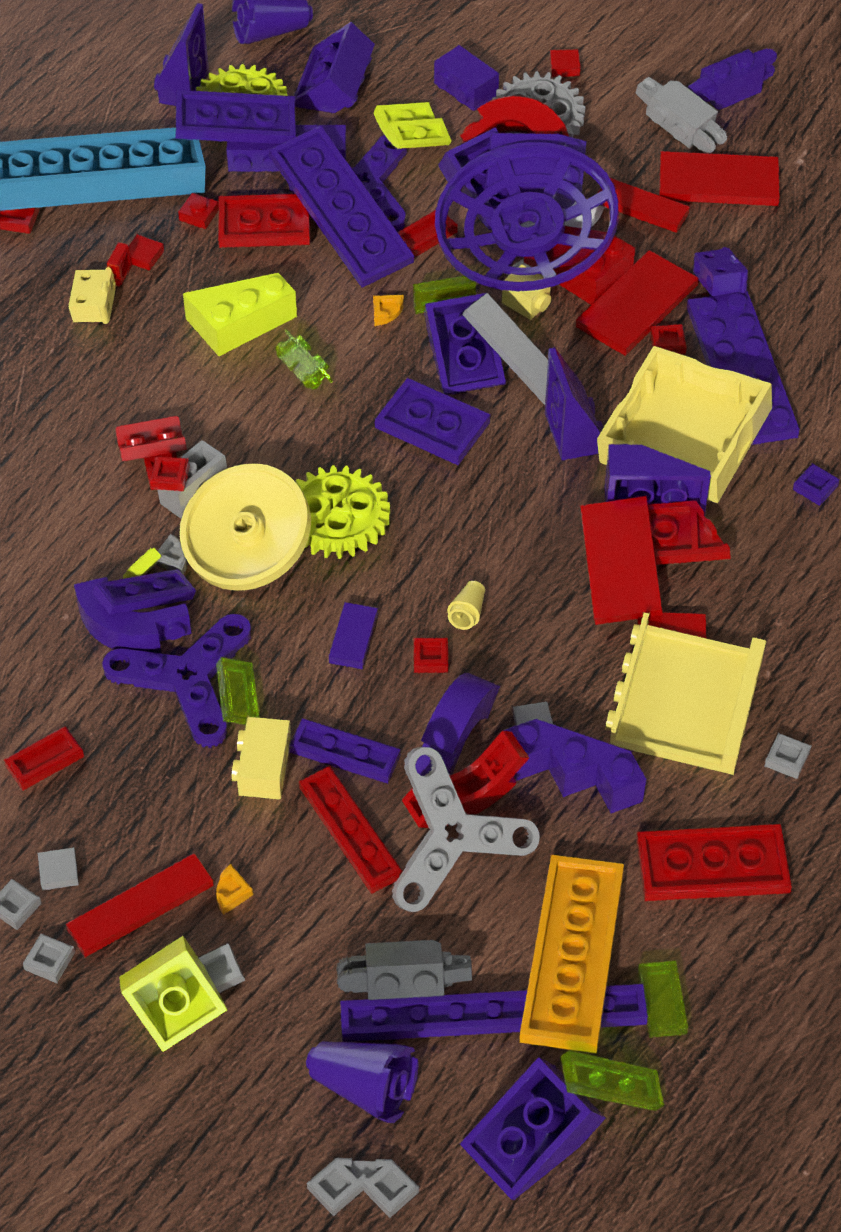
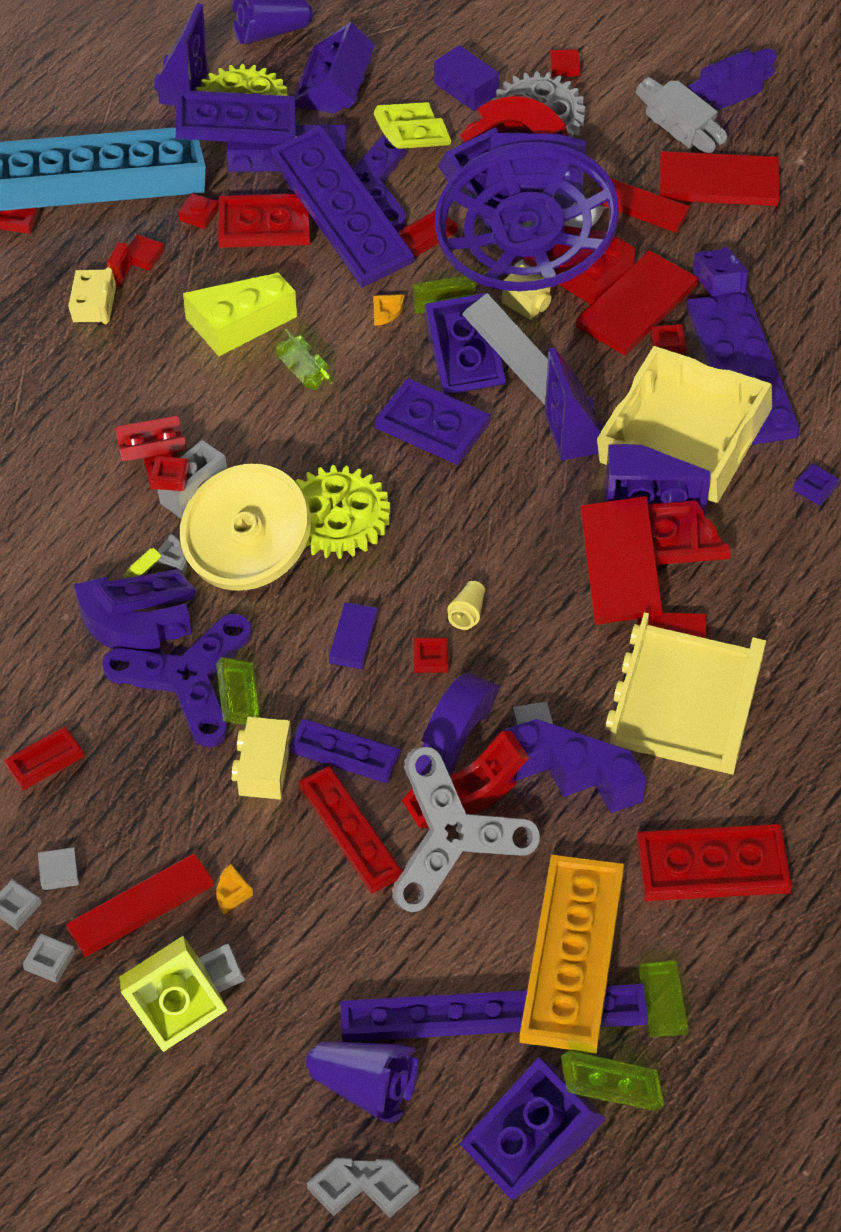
(403, 970): dark grey hinge -> none
(787, 756): light grey tile -> none

